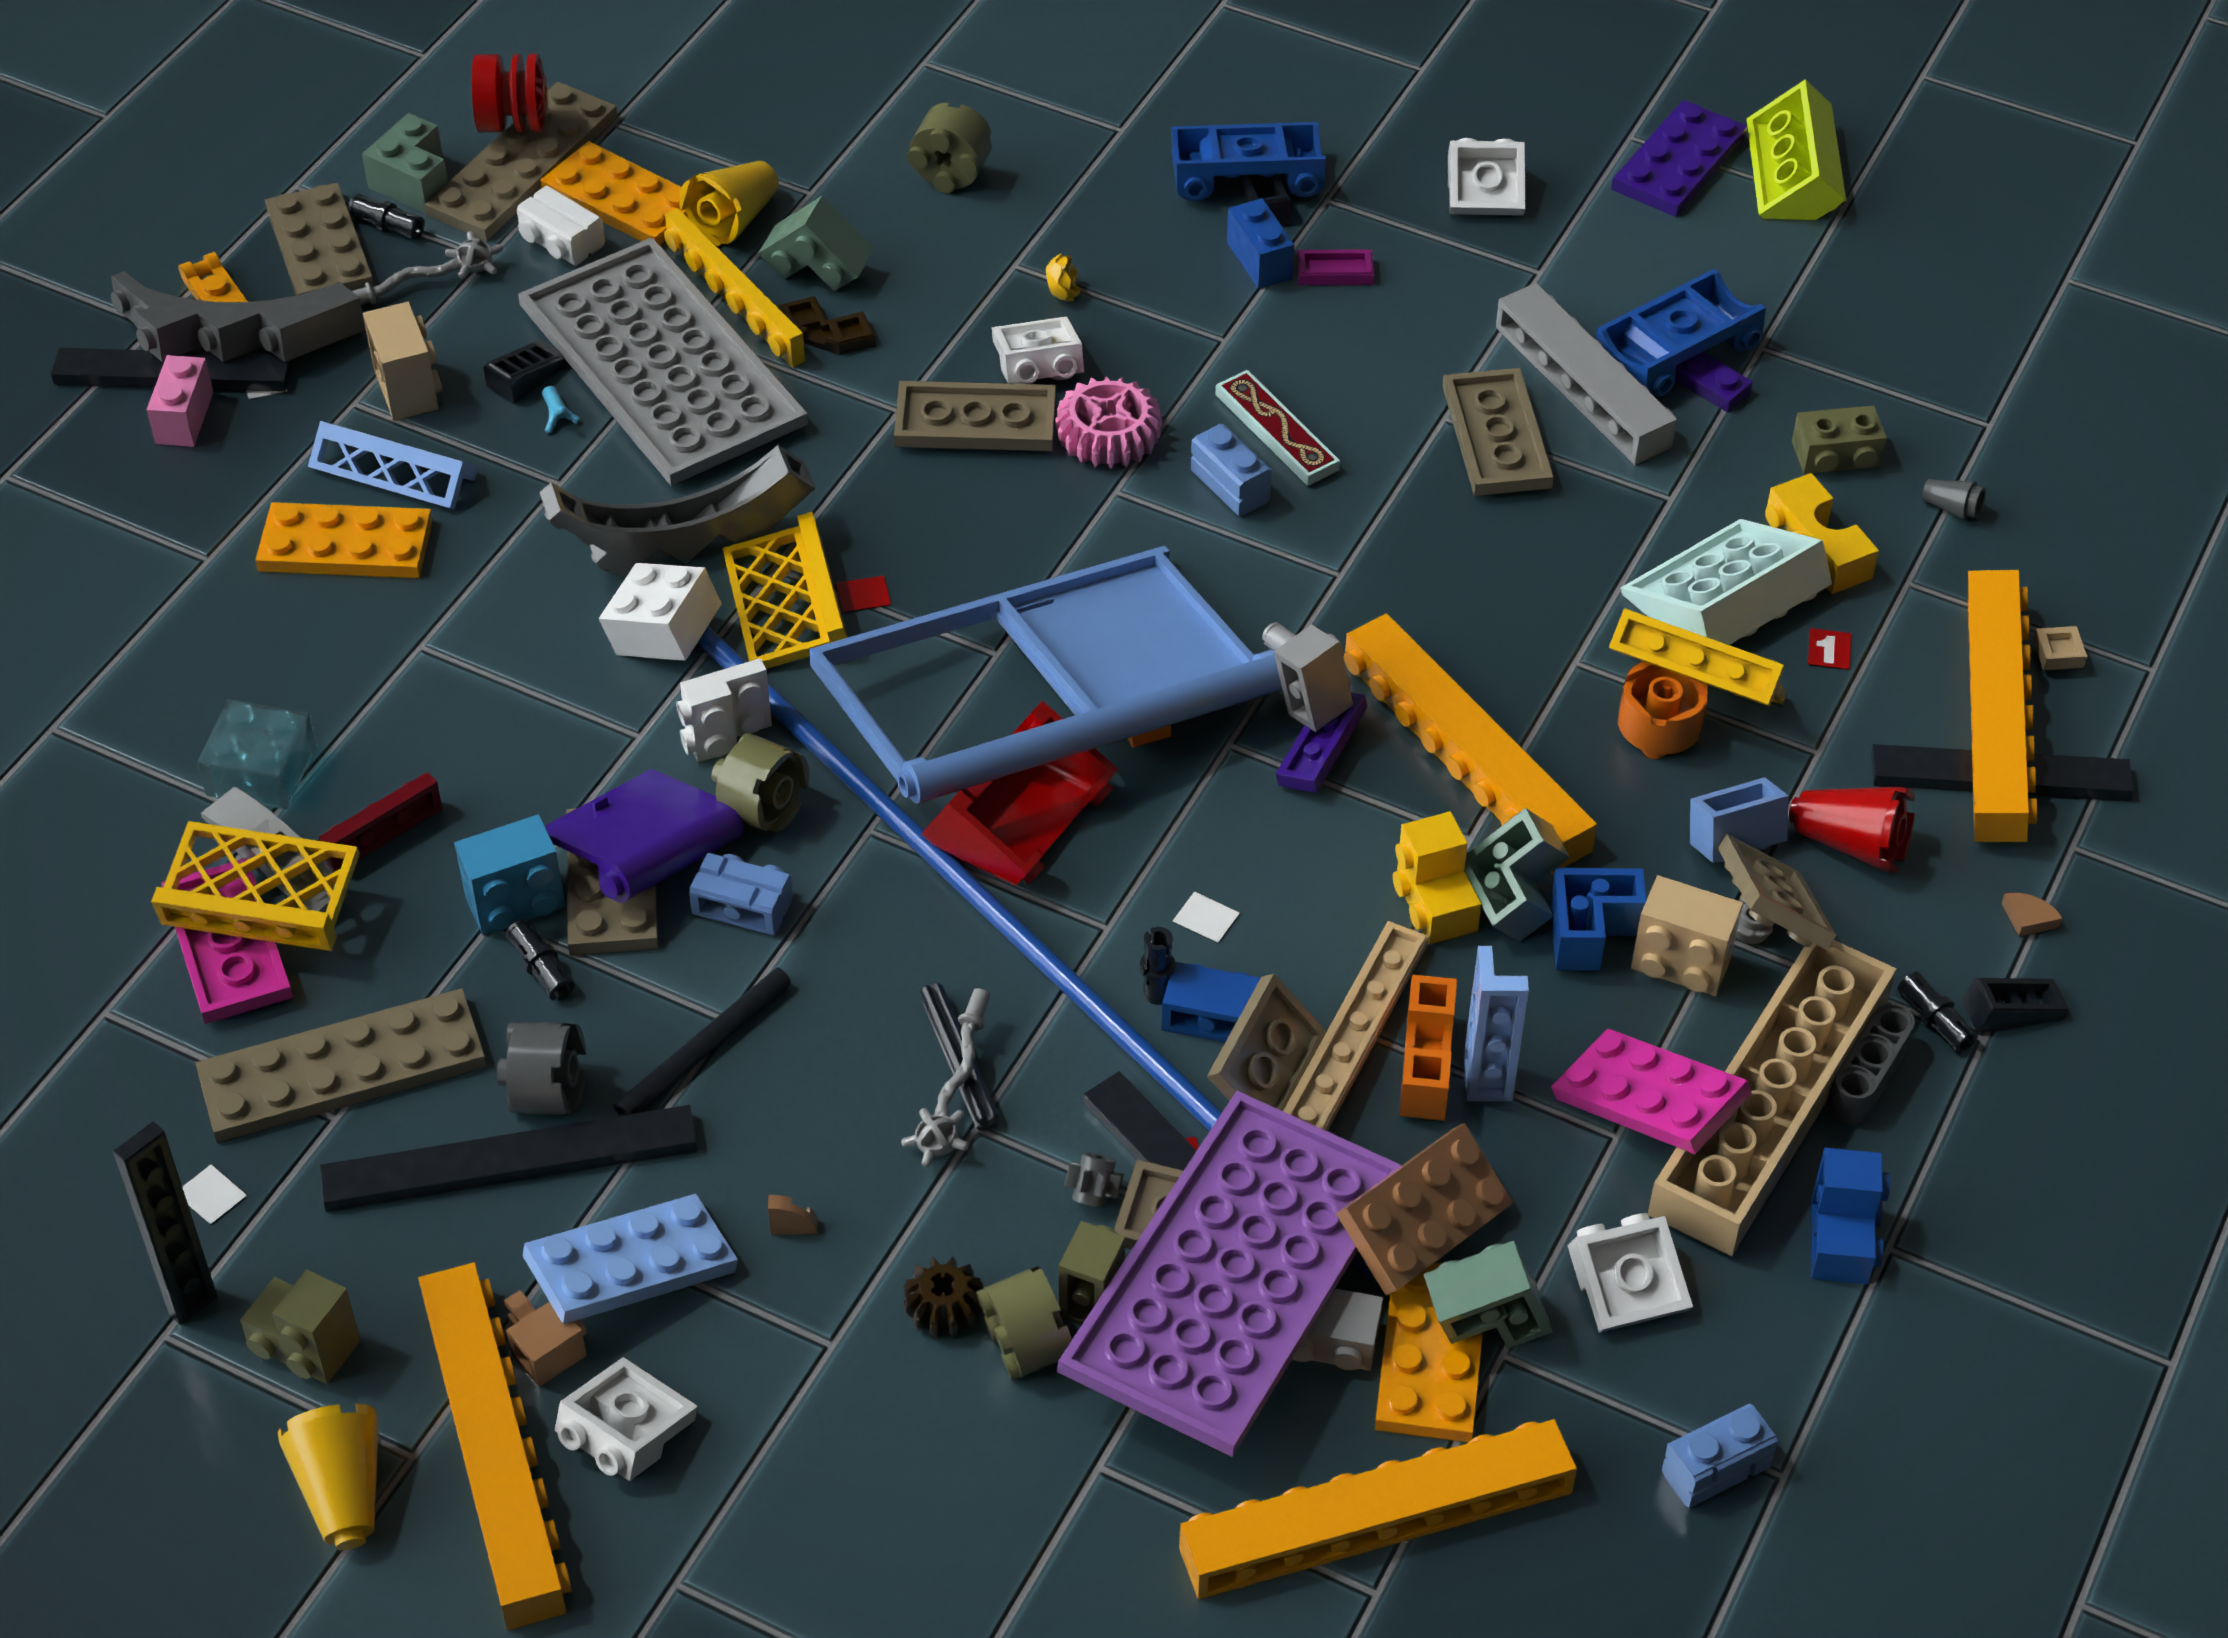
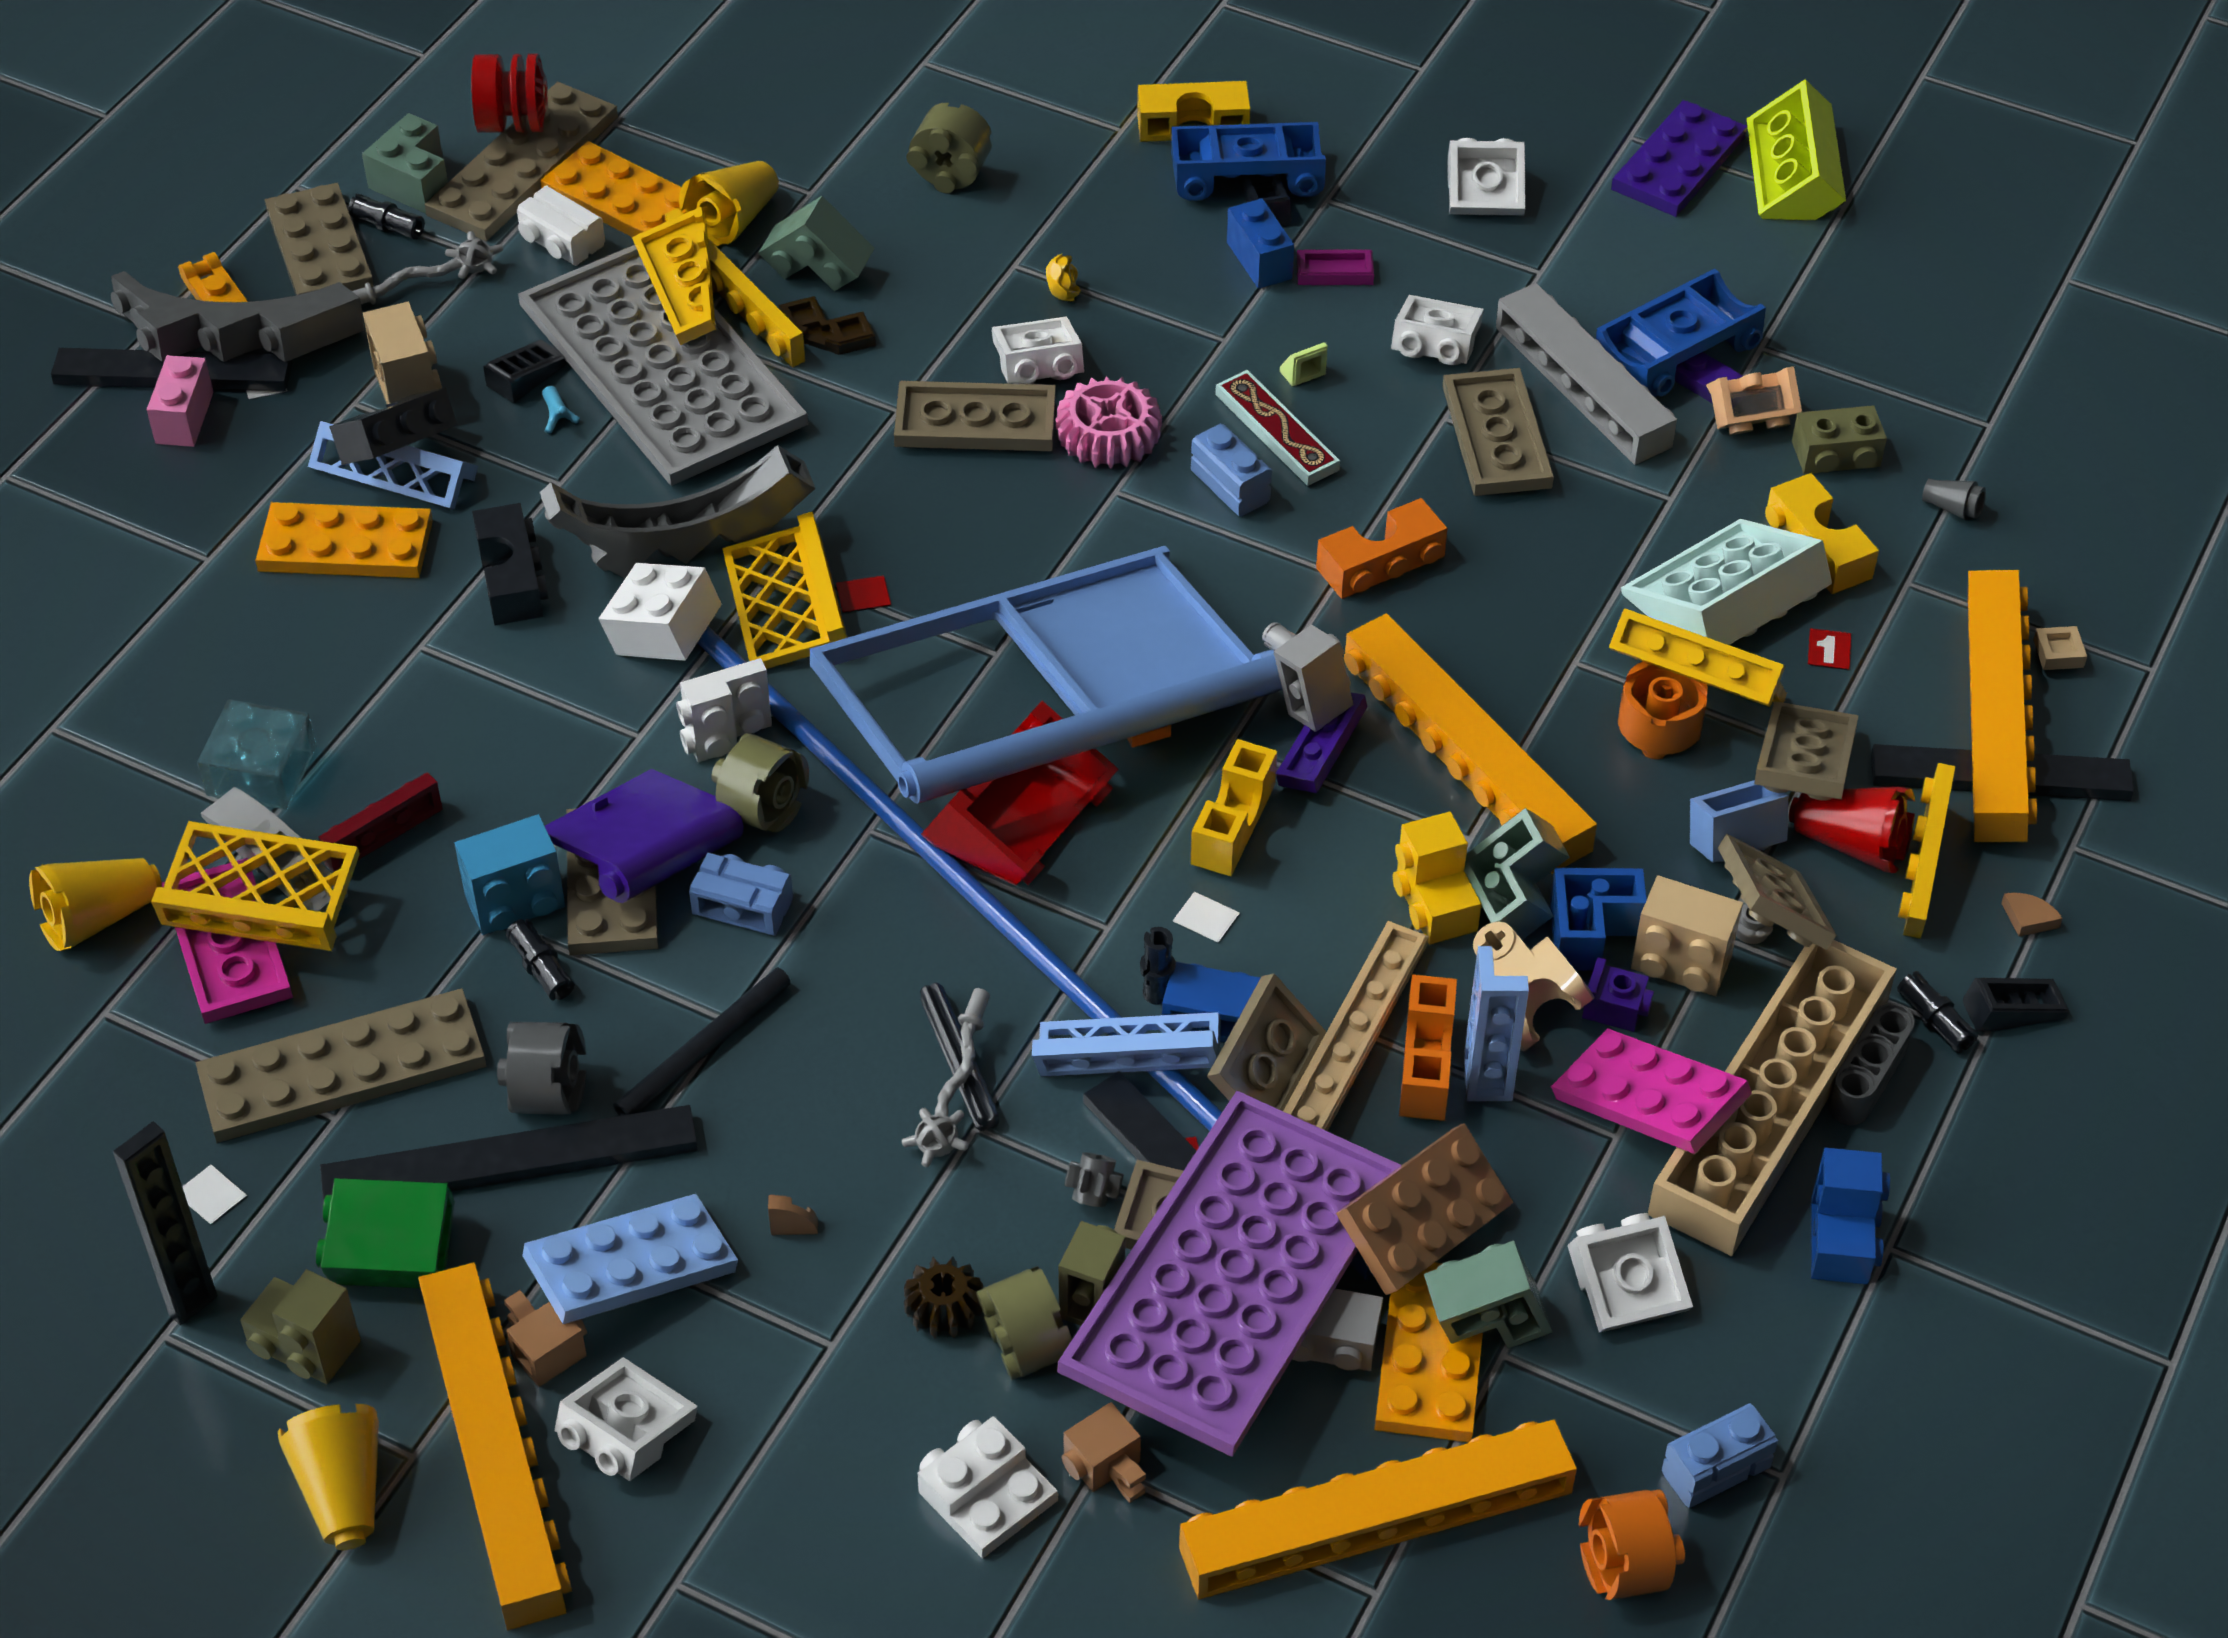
(89, 896): none -> yellow cone
(385, 1232): none -> green brick
(394, 426): none -> black arch
(513, 584): none -> black arch
(681, 272): none -> yellow wing
(985, 1485): none -> white plate
(1105, 1450): none -> medium nougat brick
(1127, 1051): none -> light blue fence
(1173, 104): none -> yellow arch
(1229, 822): none -> yellow arch
(1305, 365): none -> yellowish green slope
(1355, 563): none -> orange arch
(1436, 330): none -> white plate
(1546, 967): none -> tan piece
(1617, 997): none -> dark purple brick
(1630, 1544): none -> orange brick
(1754, 400): none -> light nougat window
(1806, 751): none -> dark tan plate
(1923, 865): none -> yellow wing

